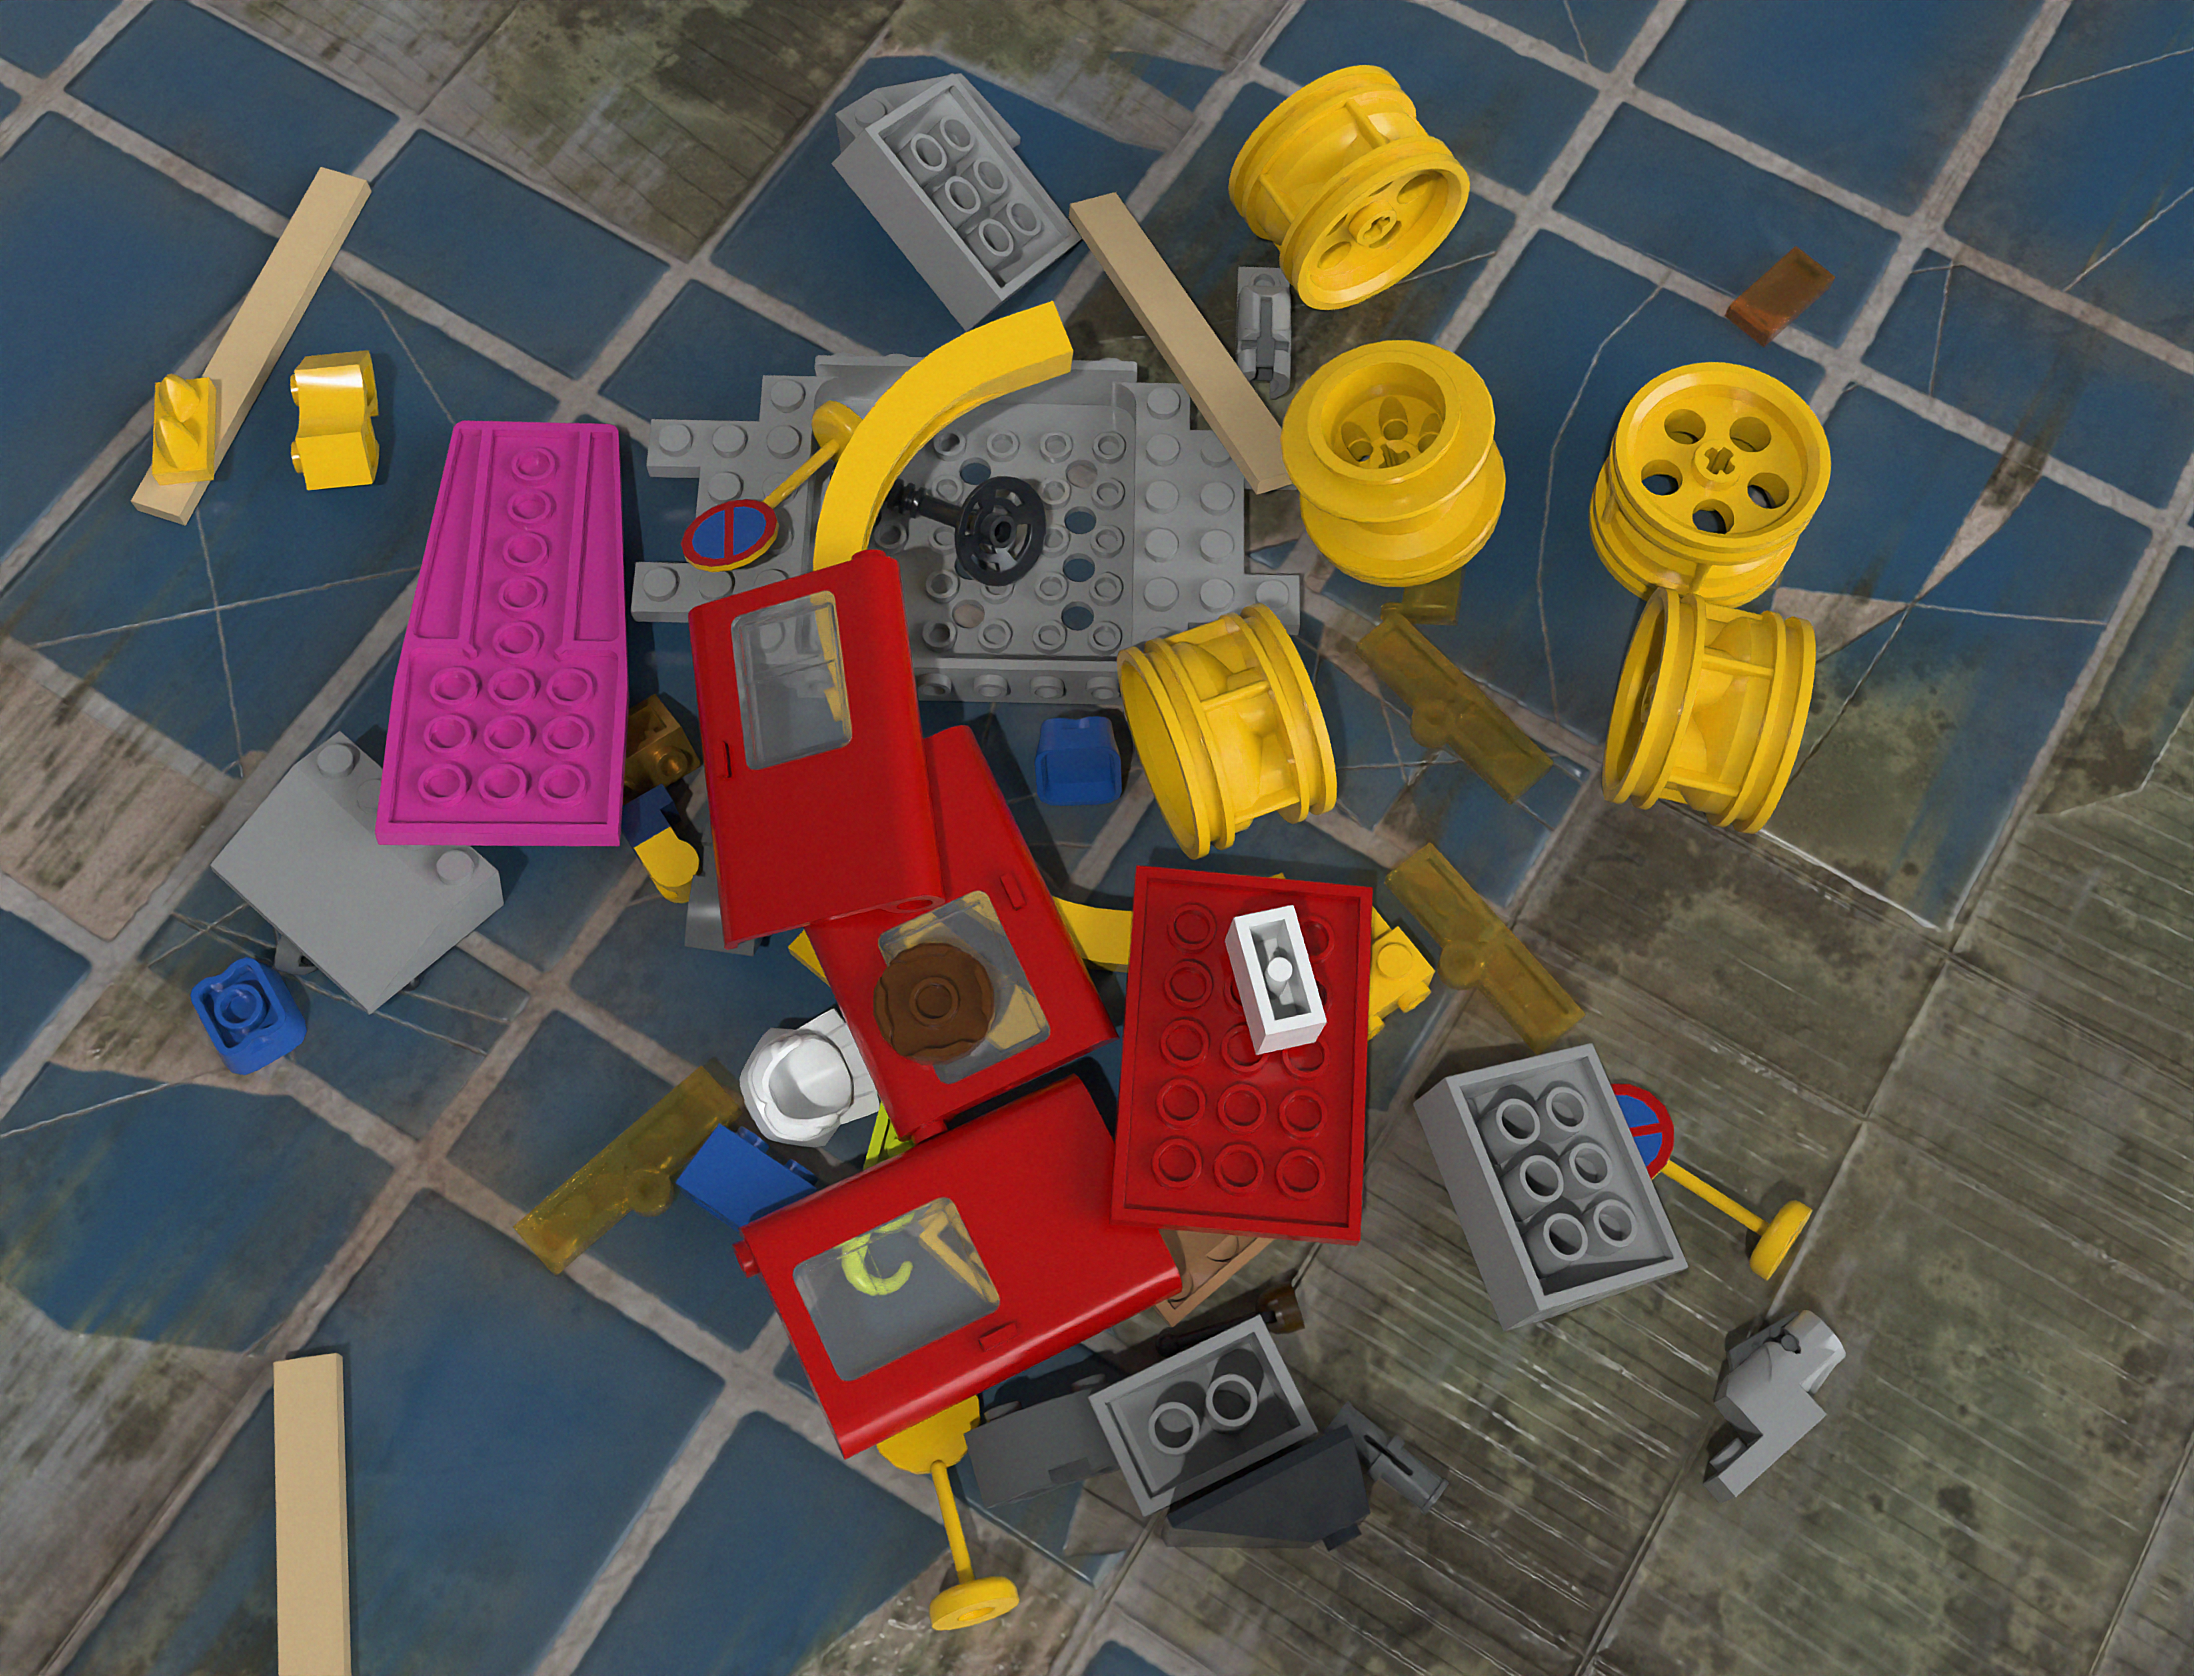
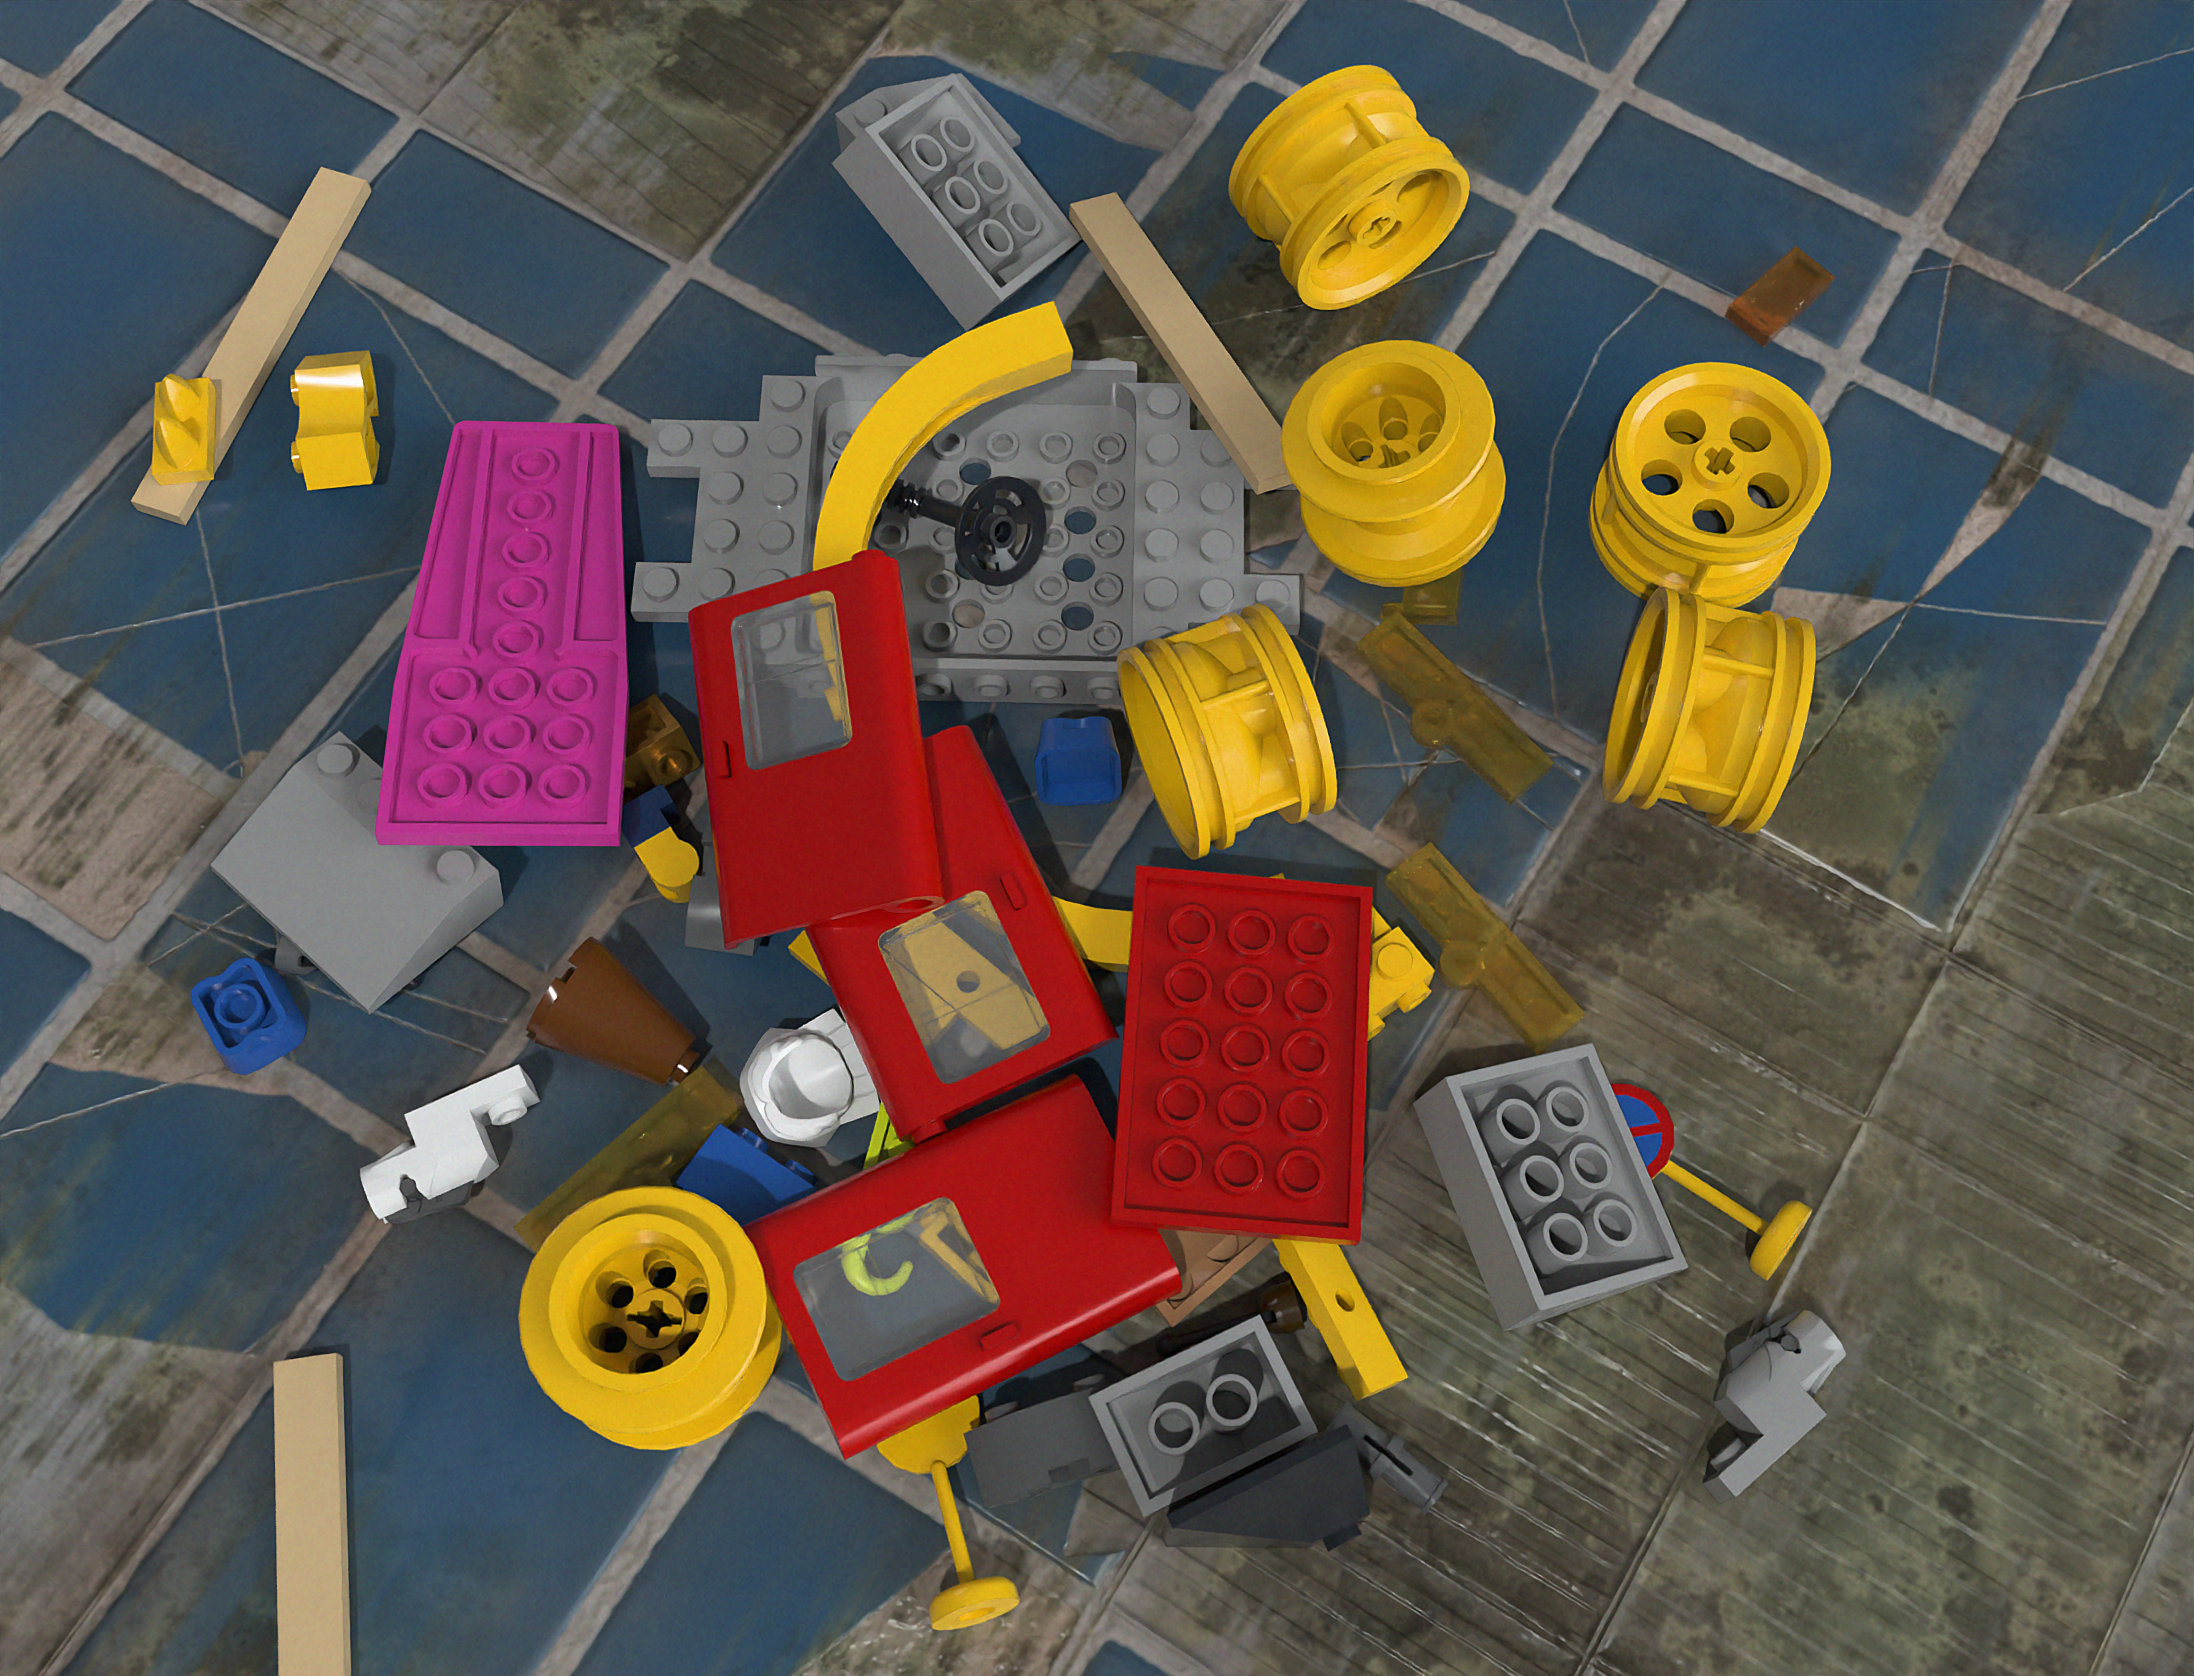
(448, 1149): none -> white plate
(612, 1020): none -> reddish brown cone
(624, 1244): none -> yellow wheel
(746, 528): piece -> none
(934, 1004): reddish brown tile -> none
(1264, 327): light grey plate -> none
(1275, 980): white brick -> none
(1342, 1316): none -> yellow tile

